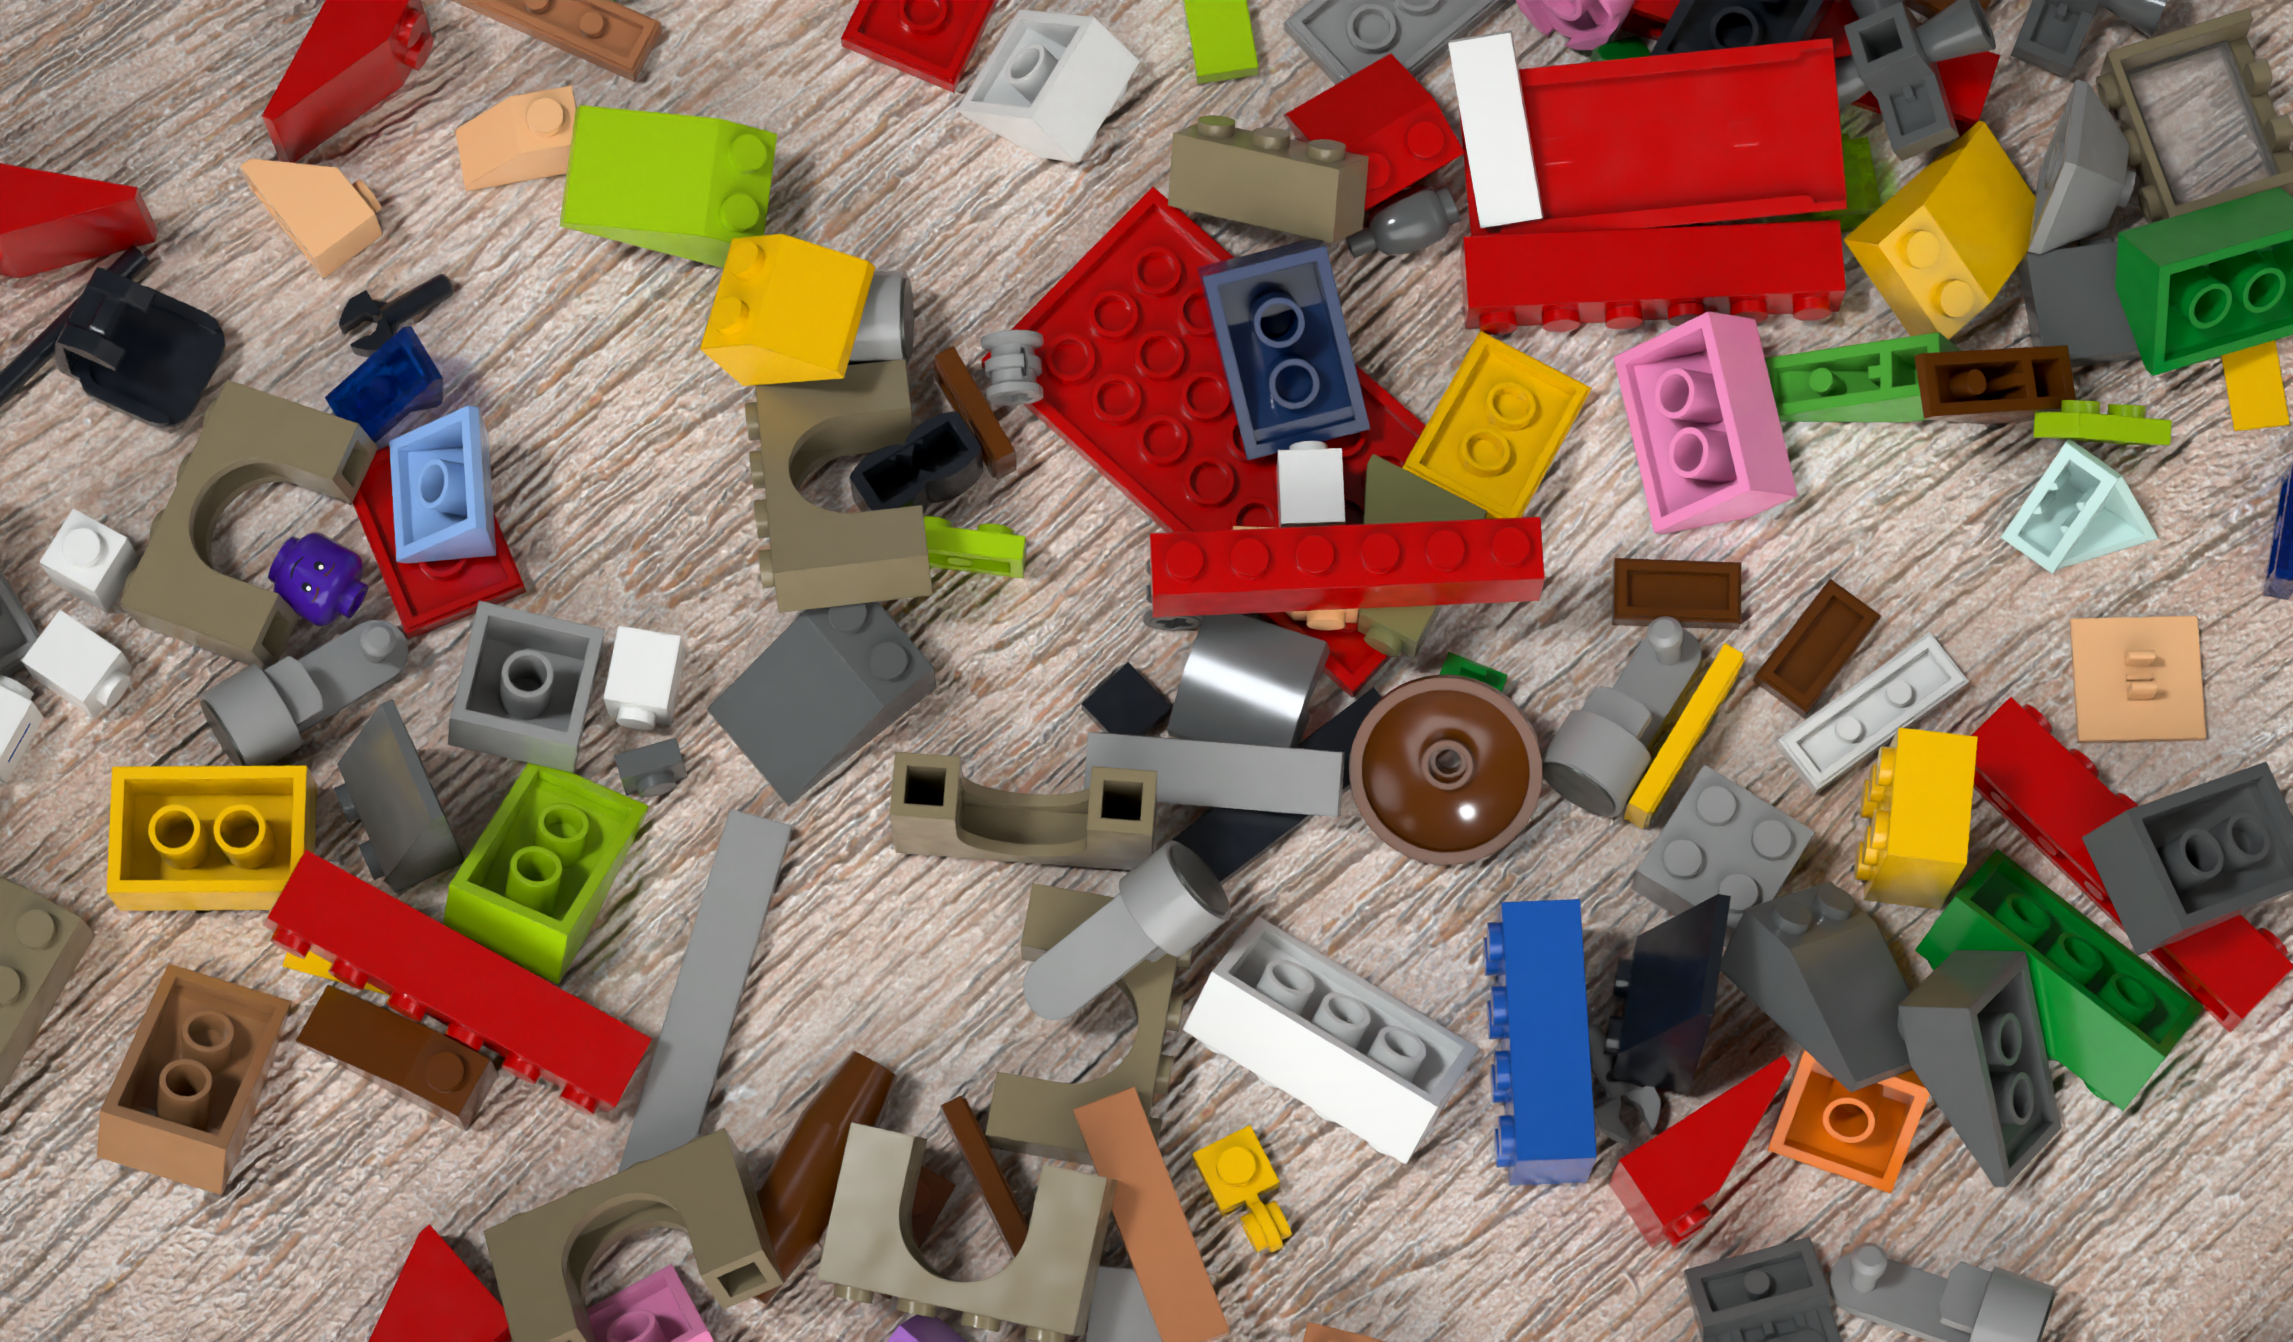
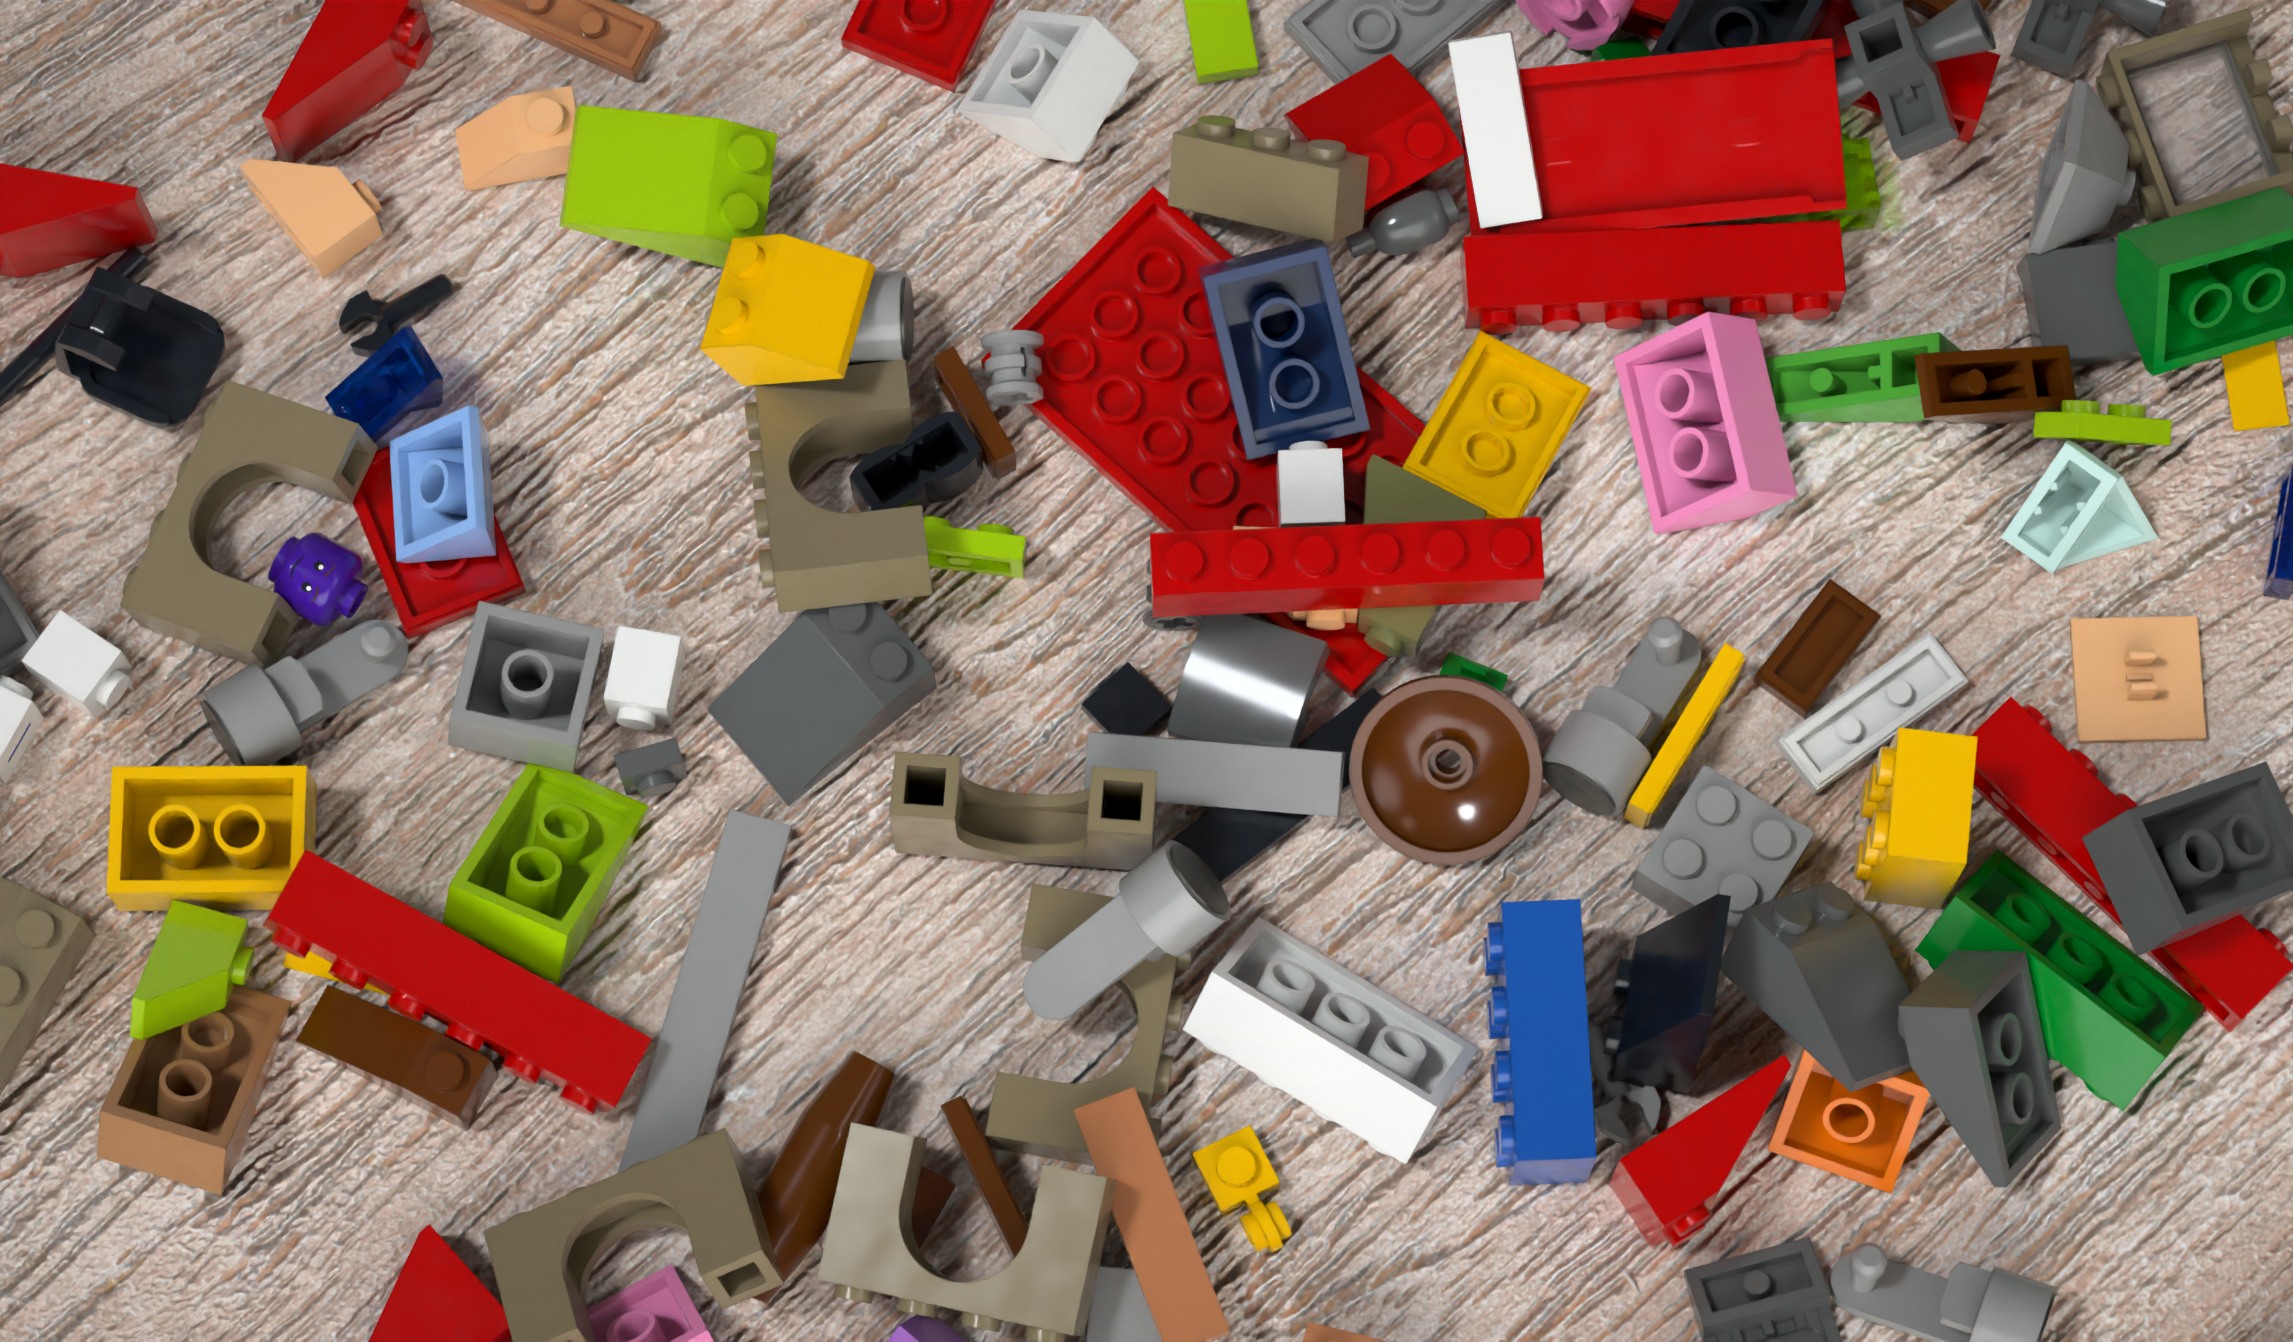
(89, 560): white brick -> none
(190, 969): none -> lime slope
(396, 804): dark grey slope -> none
(1689, 591): reddish brown tile -> none
(1948, 236): yellow slope -> none

